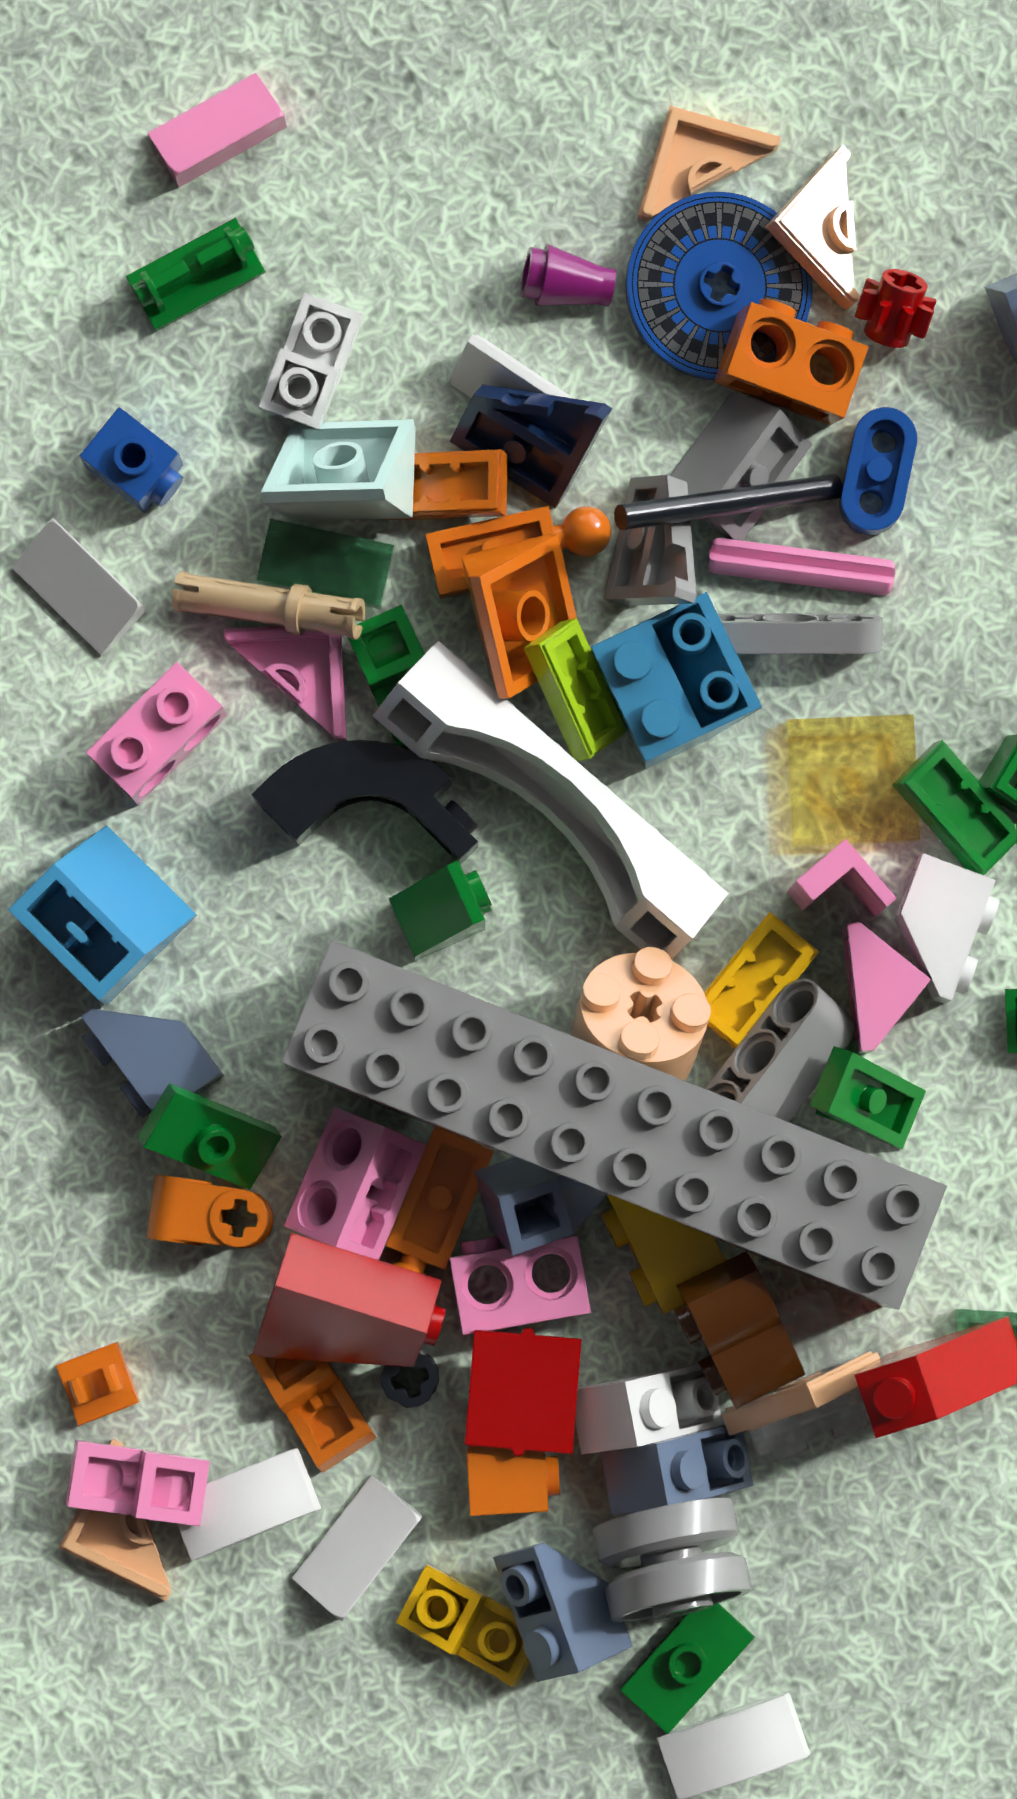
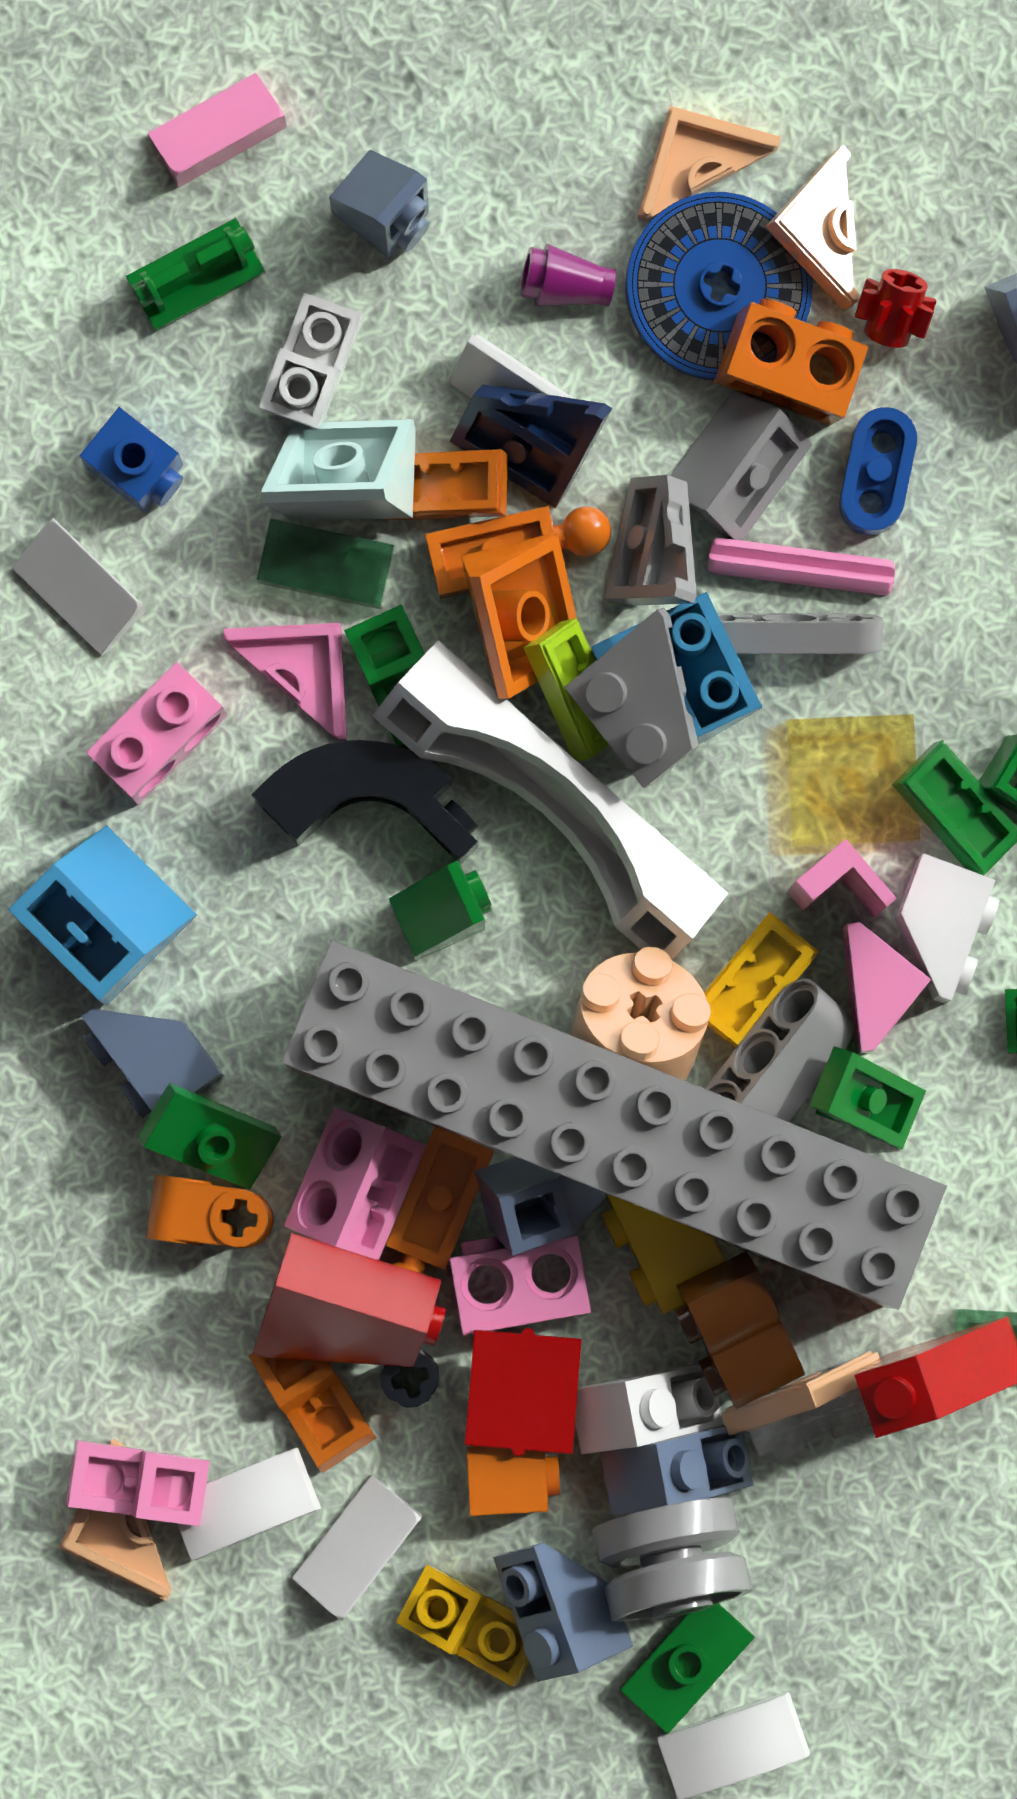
(98, 1383): orange tile -> none
(292, 608): tan pin -> none
(383, 203): none -> sand blue slope
(638, 700): none -> light grey wing
(727, 502): black bar -> none

